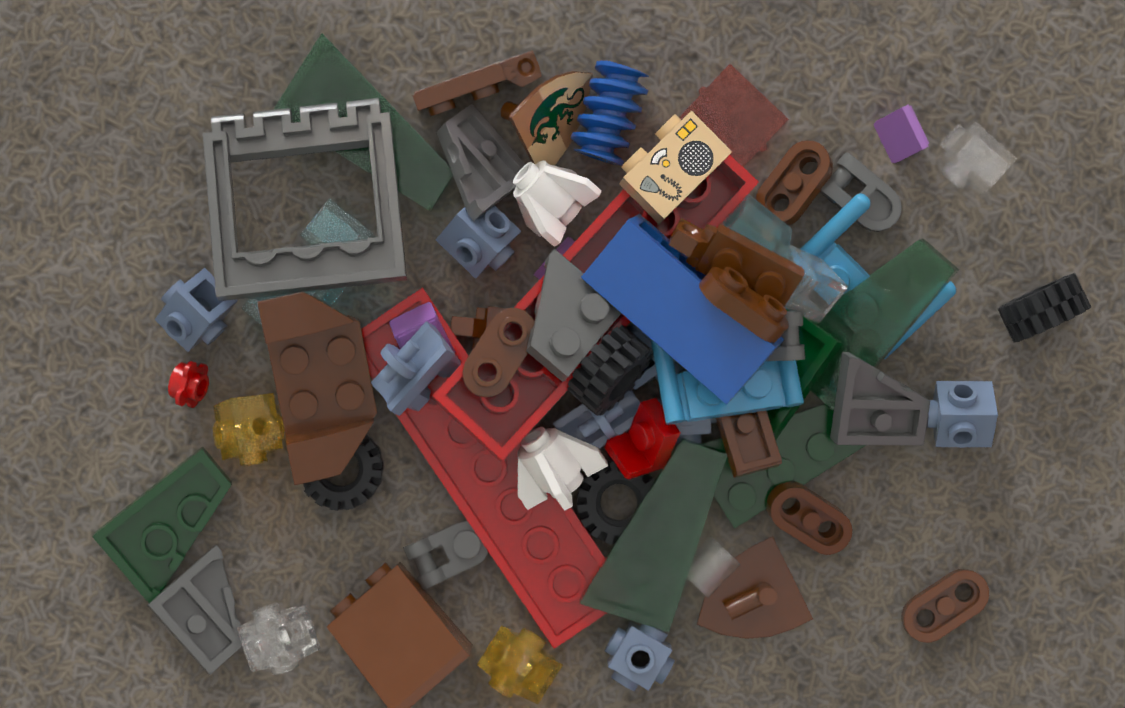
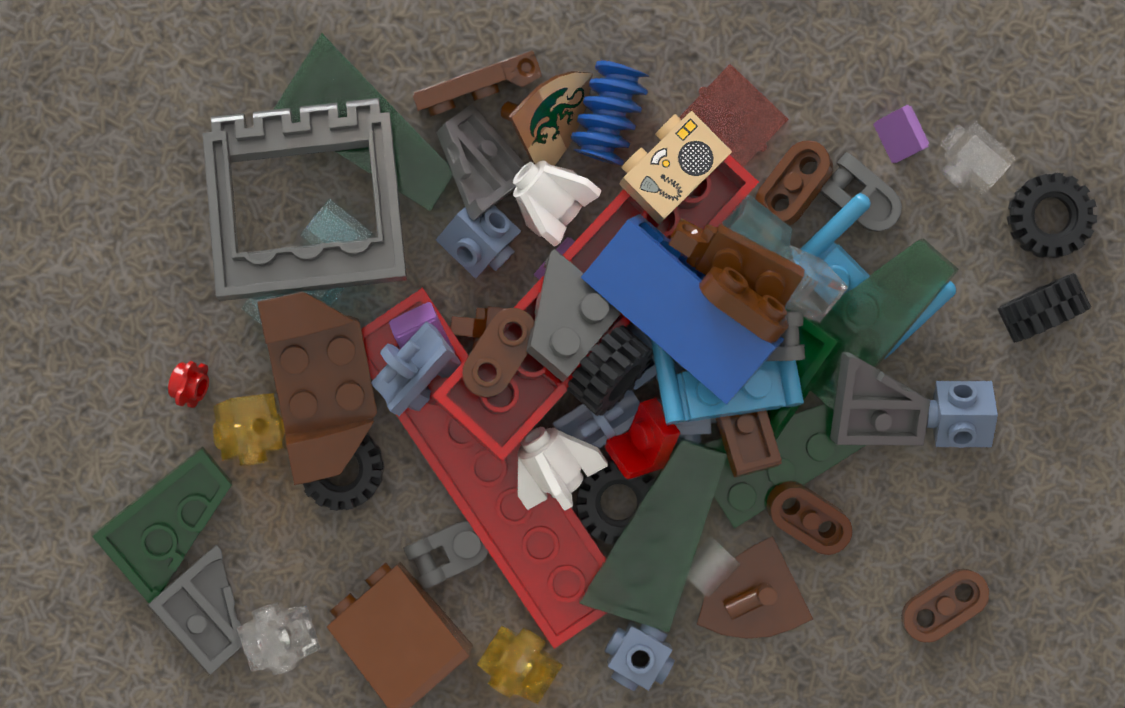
(194, 311): sand blue brick -> none
(1079, 208): none -> black tyre

